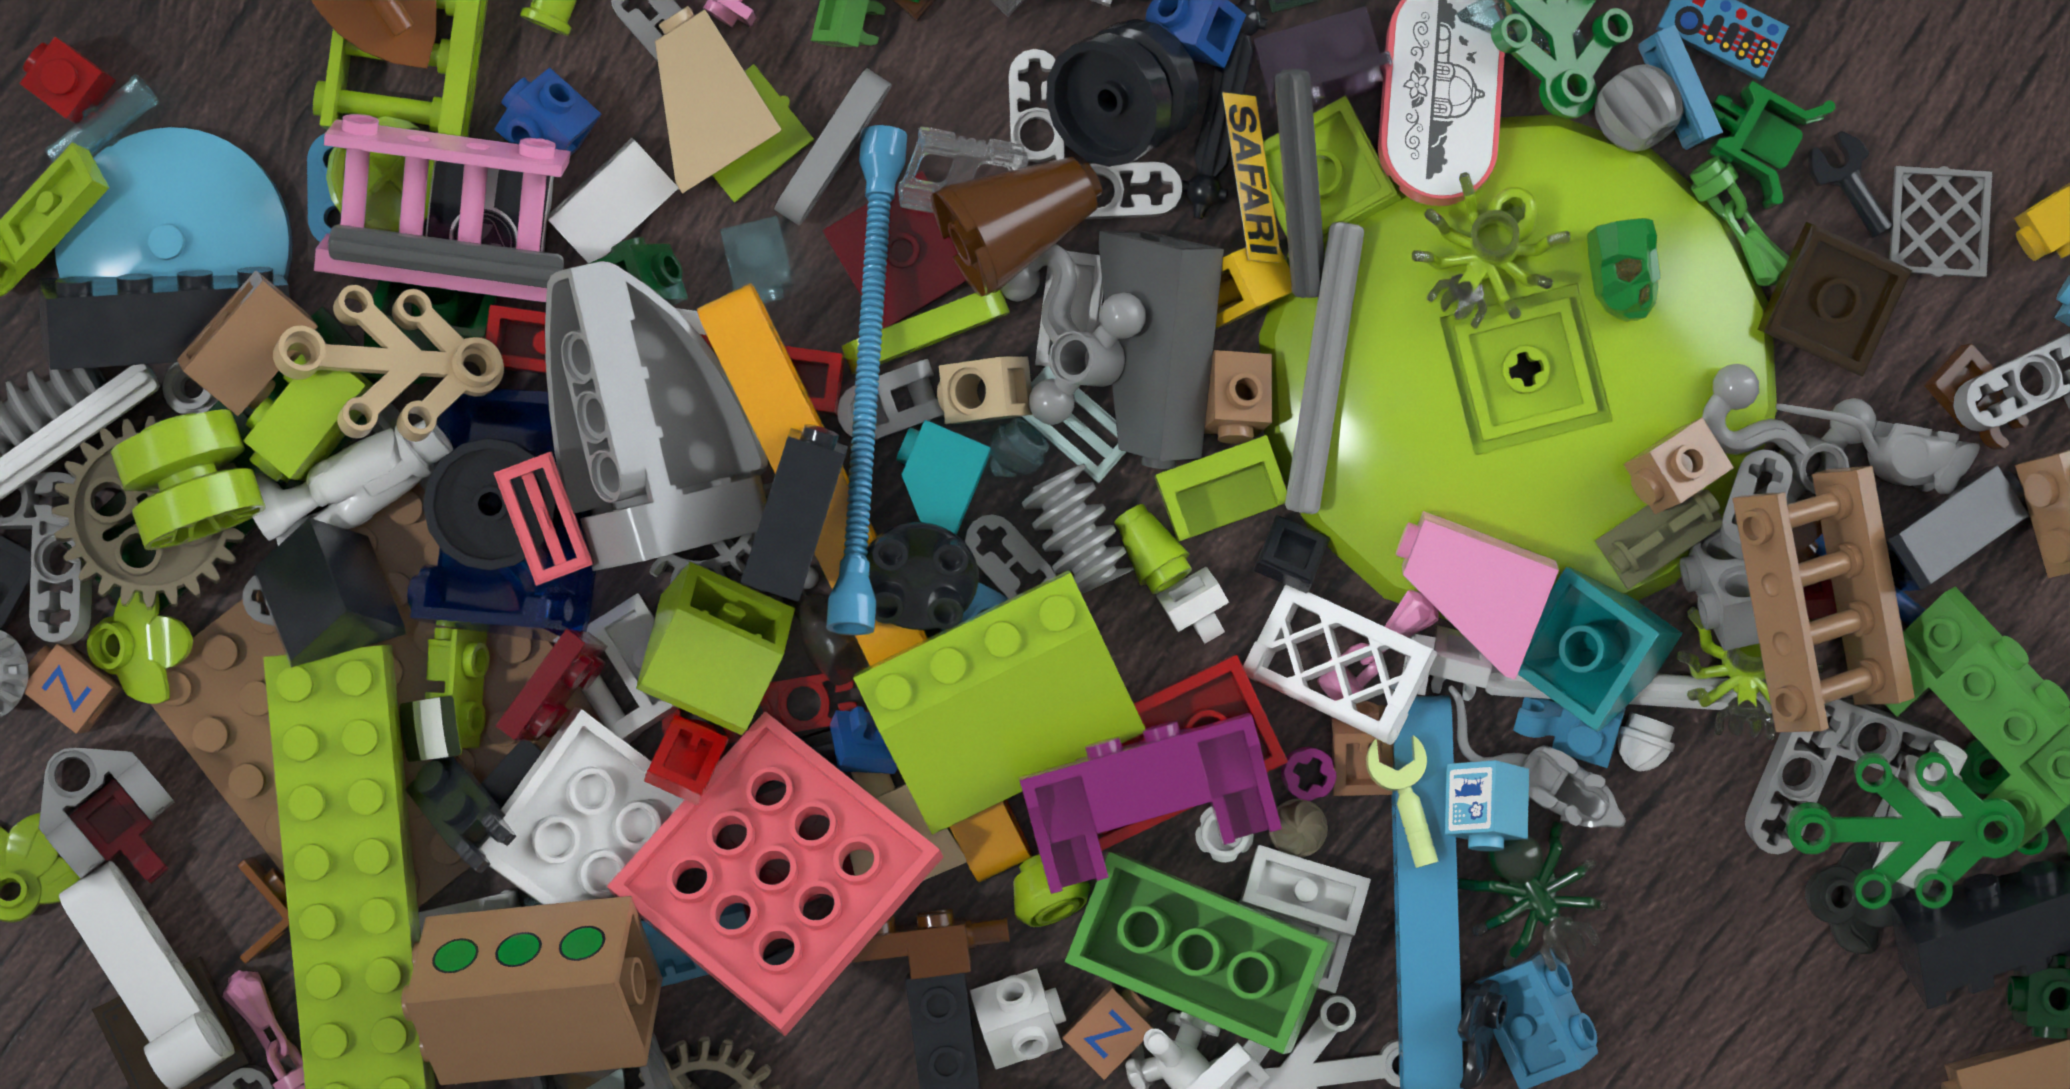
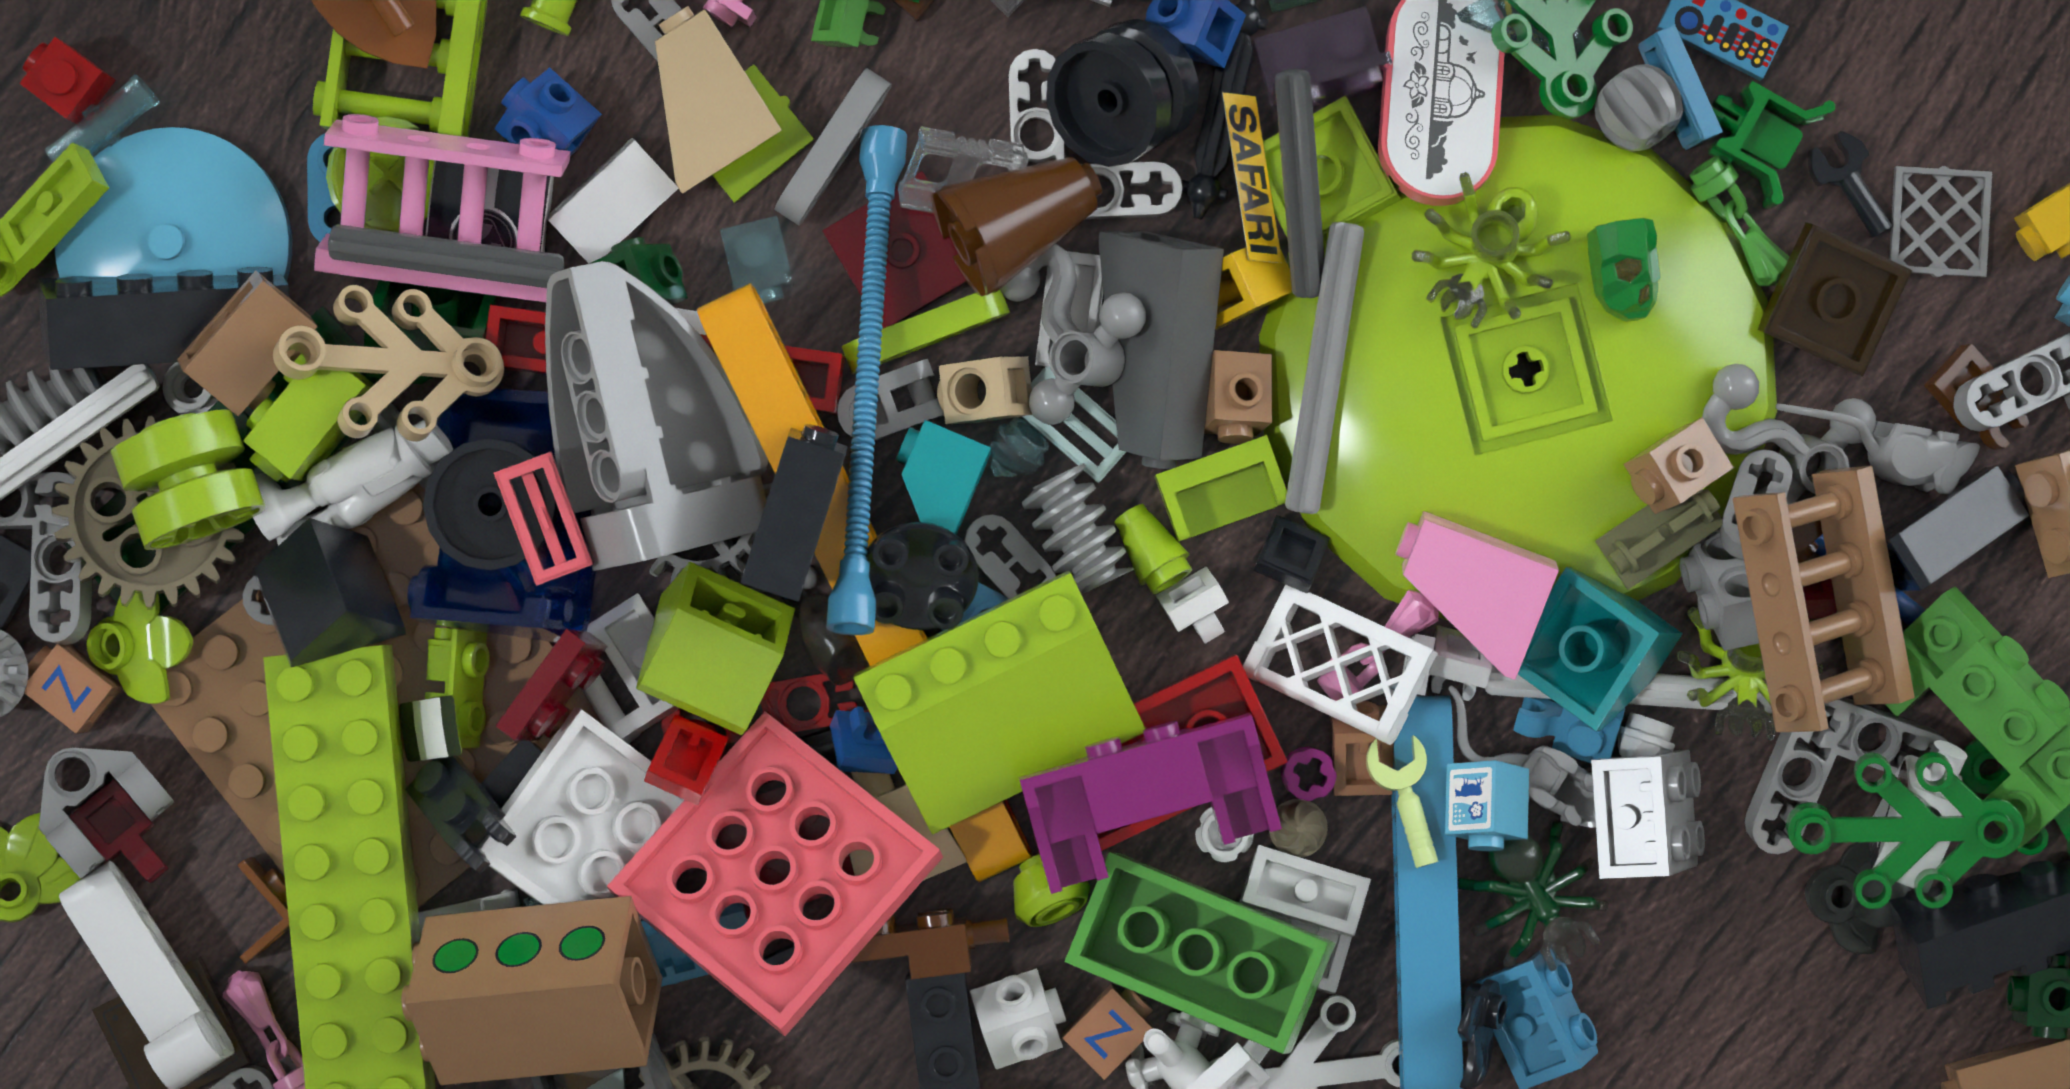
(1647, 814): none -> bracket

